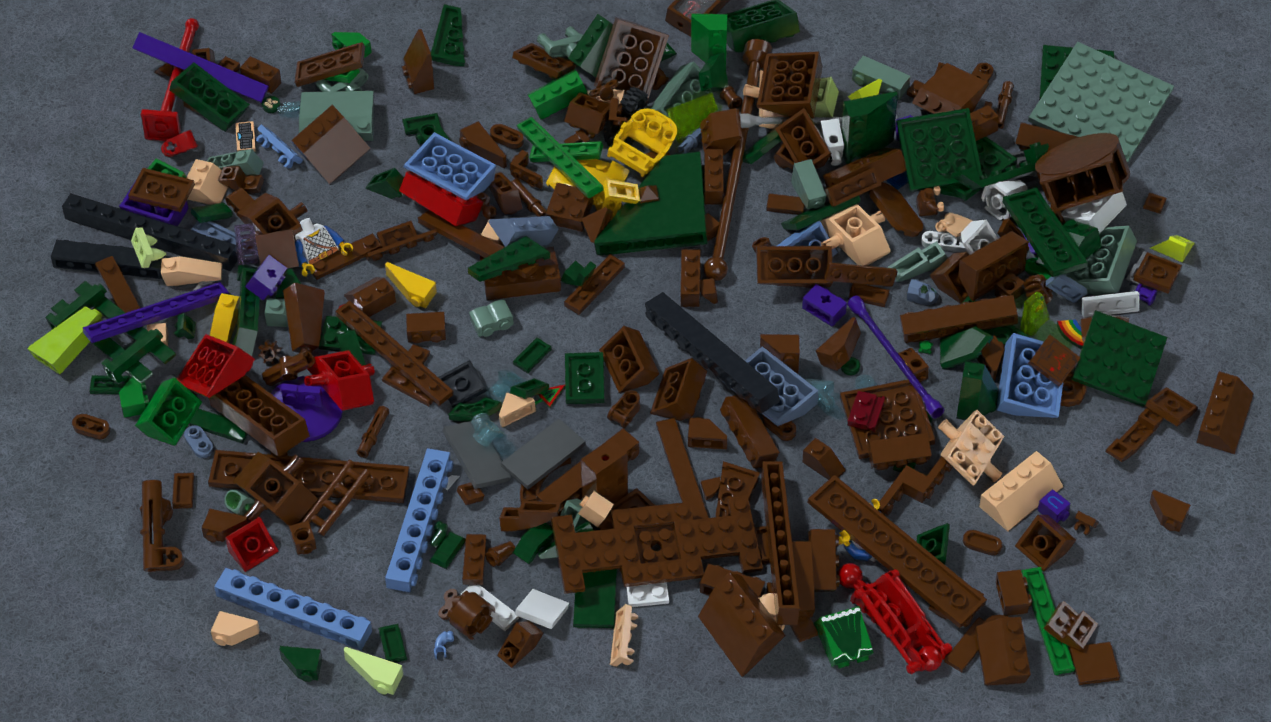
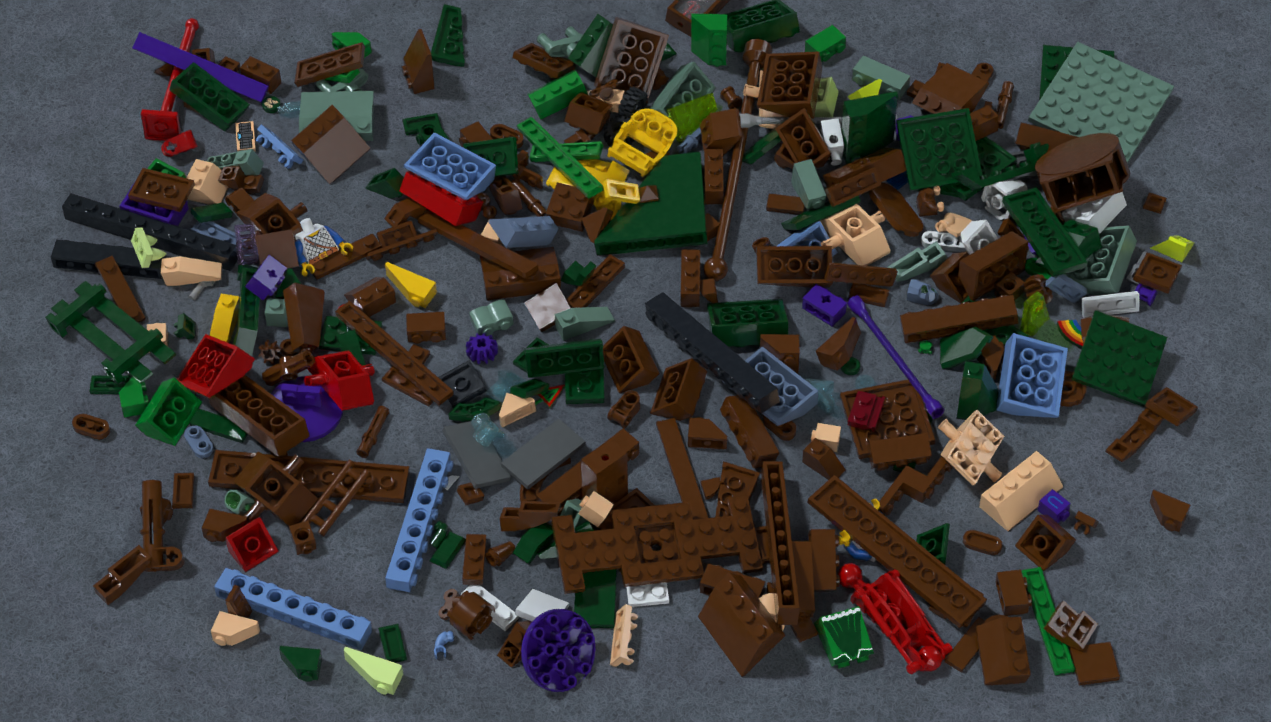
(65, 341): lime slope -> none
(122, 575): none -> reddish brown slope
(154, 312): dark purple tile -> none
(237, 603): none -> reddish brown slope
(287, 348): none -> reddish brown tile
(402, 210): none -> reddish brown slope
(481, 348): none -> dark purple gear
(498, 151): none -> dark green plate
(508, 258): dark green wing -> none
(546, 305): none -> tile
(557, 648): none -> dark purple bracket
(564, 358): none -> dark green slope
(581, 320): none -> sand green slope
(615, 109): reddish brown bracket -> none
(713, 74): dark green slope -> none
(744, 321): none -> dark green slope
(826, 43): none -> green brick
(828, 435): none -> light nougat brick
(915, 364): reddish brown leg -> none
(1054, 360): reddish brown tile -> none
(1225, 413): reddish brown slope -> none

